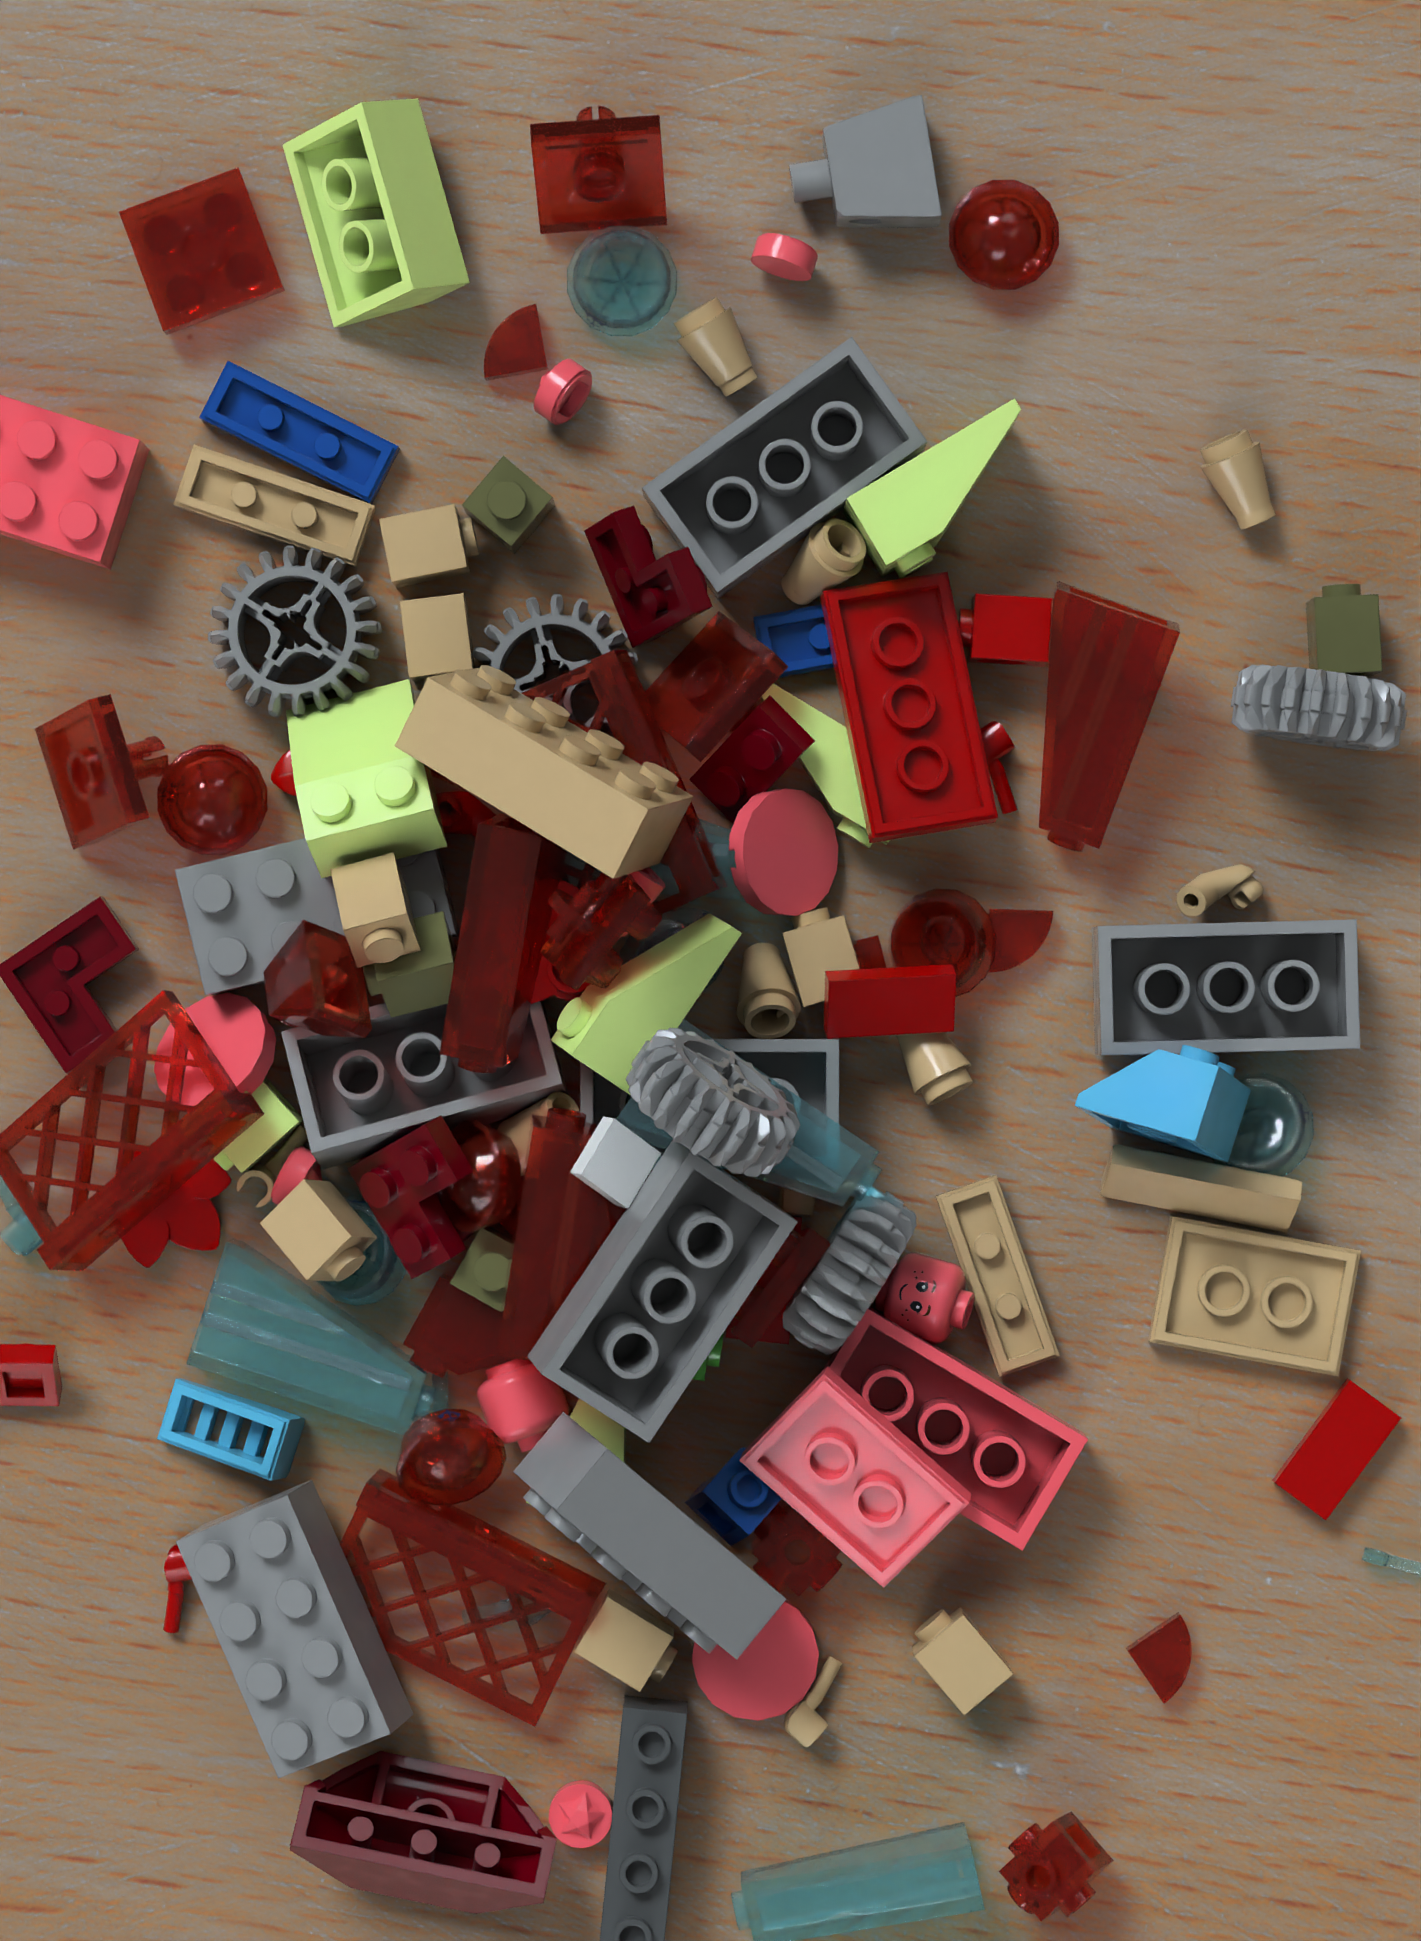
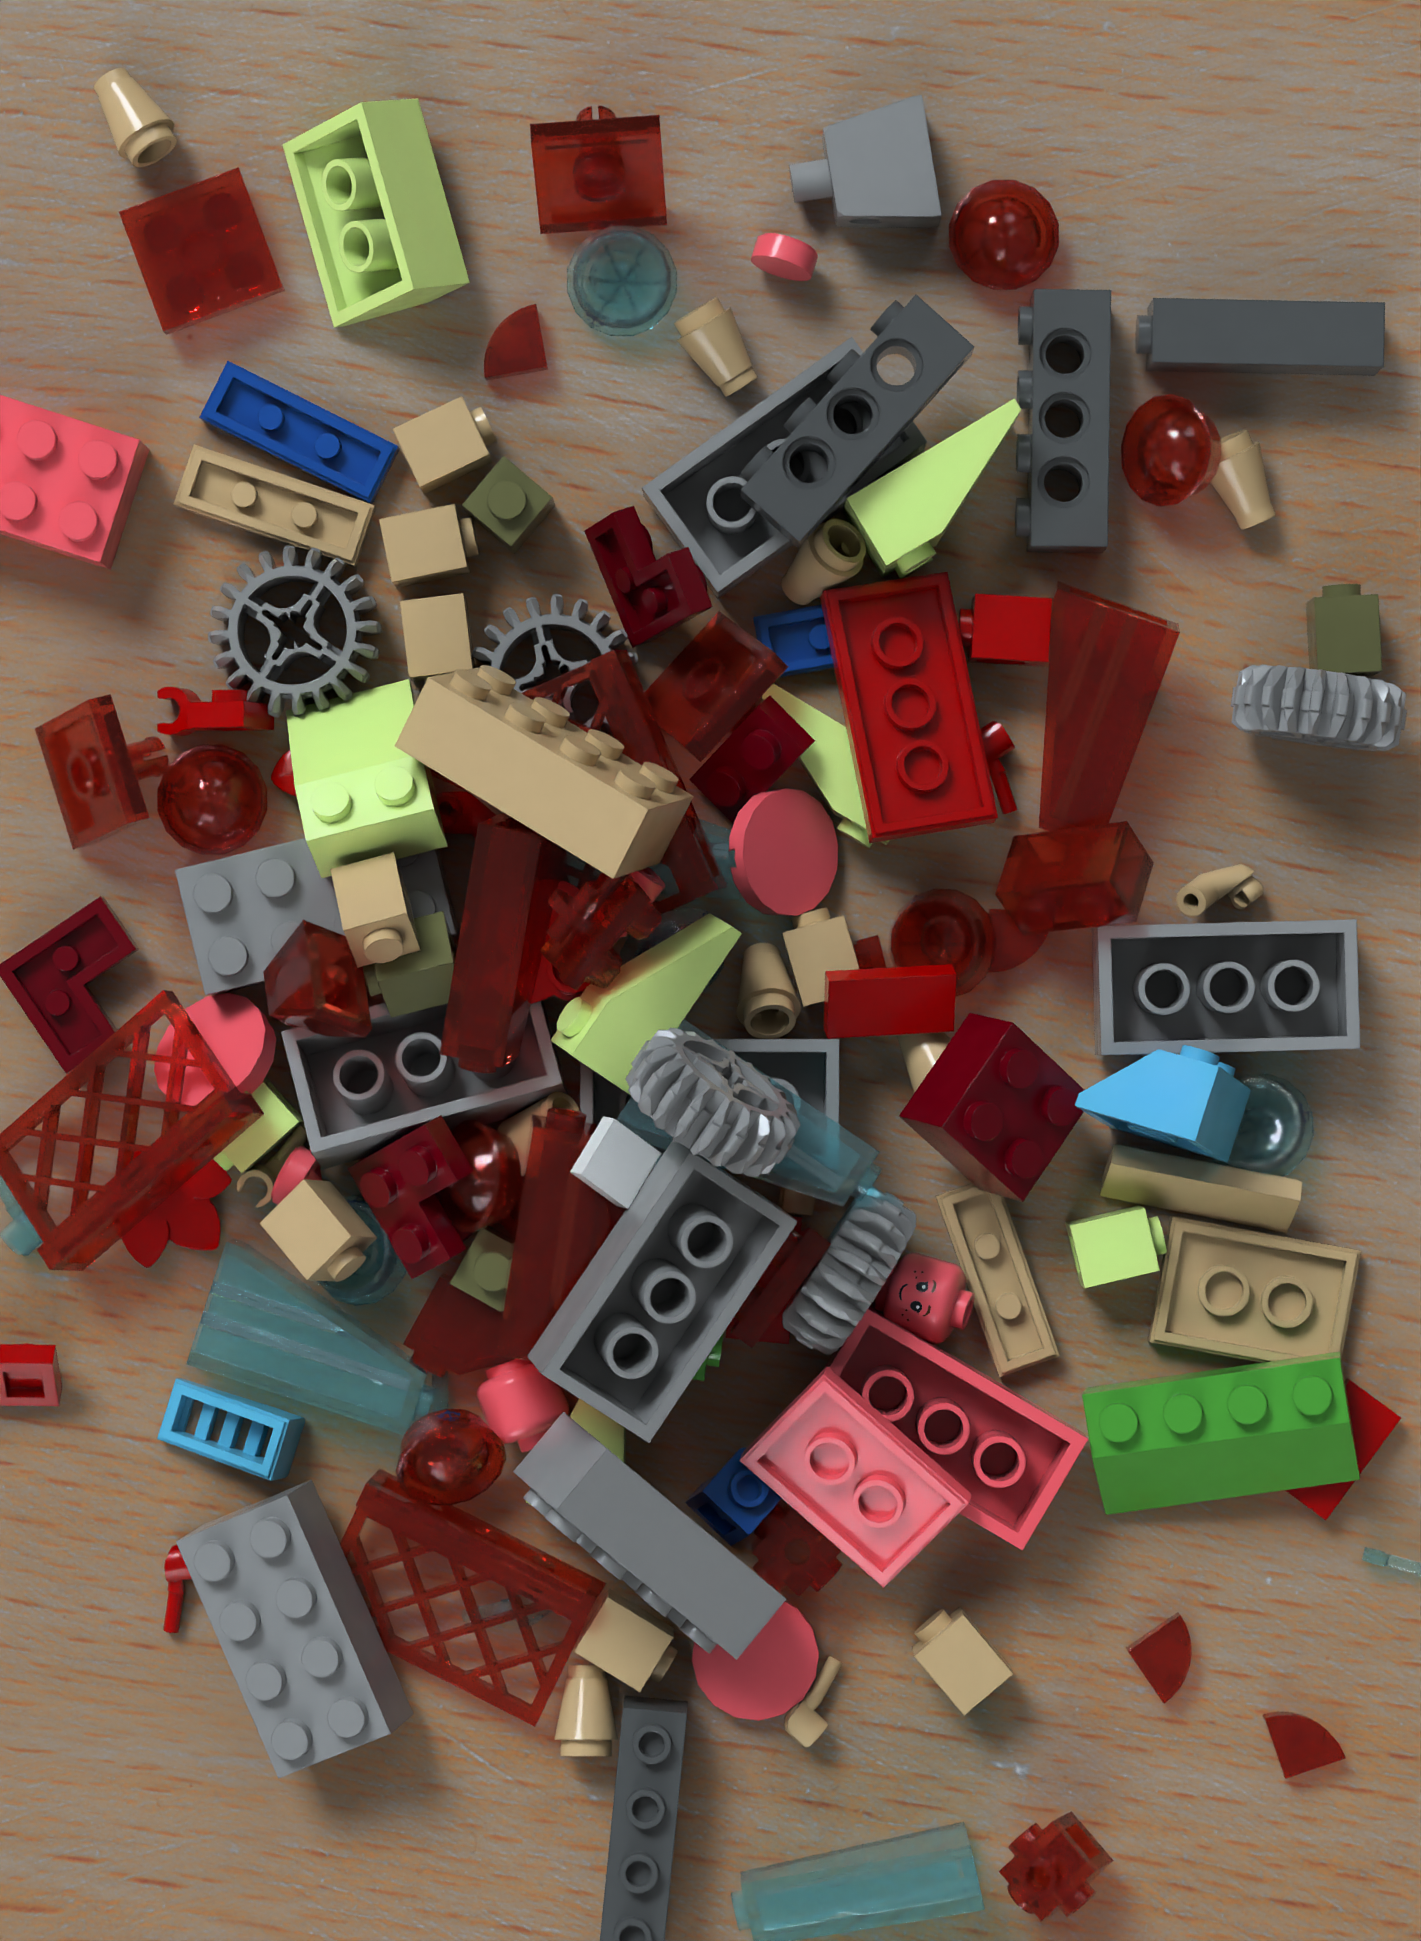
(134, 118): none -> tan cone
(225, 713): none -> red plate
(426, 1834): dark red wedge -> none
(445, 443): none -> tan brick
(562, 391): coral tile -> none
(580, 1814): coral tile -> none
(586, 1713): none -> tan cone
(936, 356): none -> dark grey brick
(995, 1106): none -> dark red brick
(1074, 878): none -> clear red brick
(1083, 322): none -> dark grey brick
(1115, 1245): none -> yellowish green brick
(1169, 450): none -> clear red hat
(1221, 1433): none -> bright green slope
(1262, 336): none -> dark grey brick
(1300, 1743): none -> clear red tile

